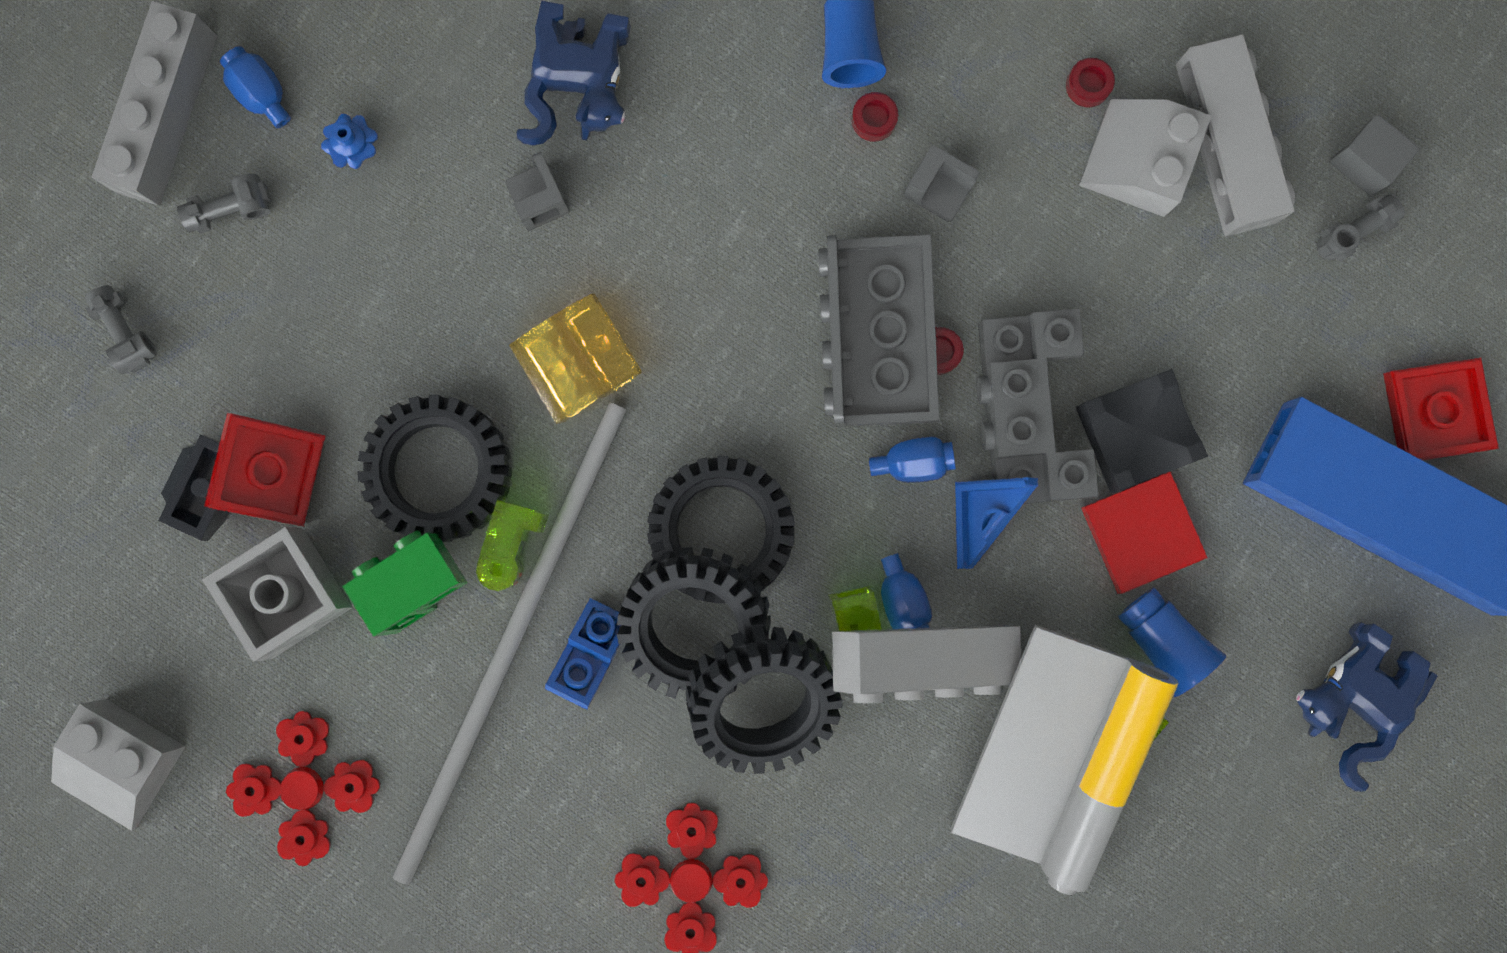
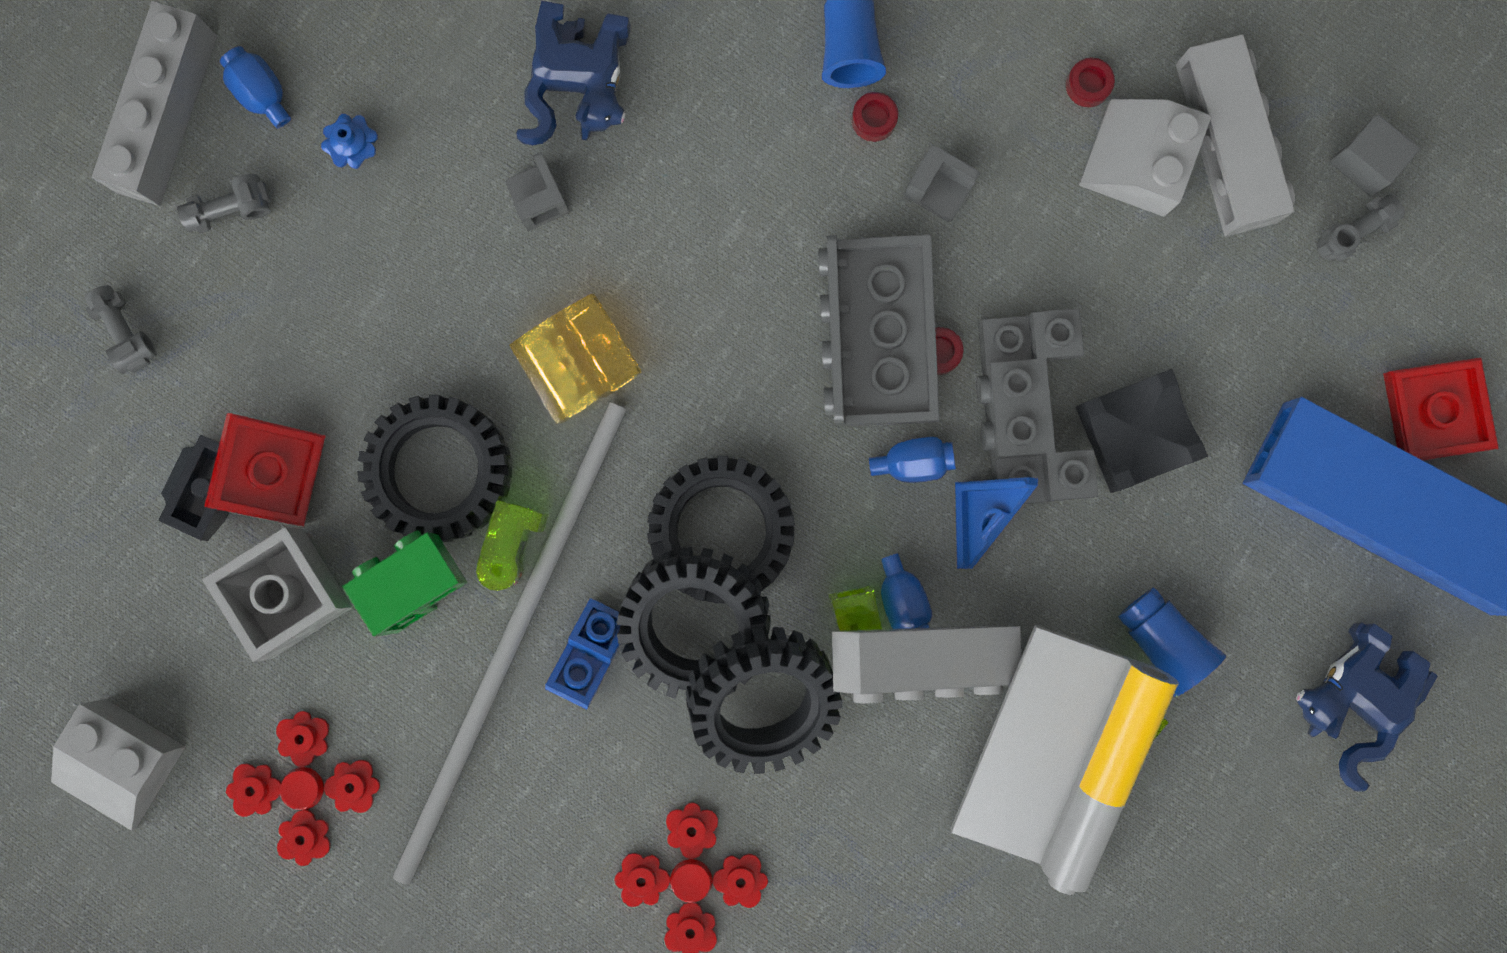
(1144, 532): red tile -> none

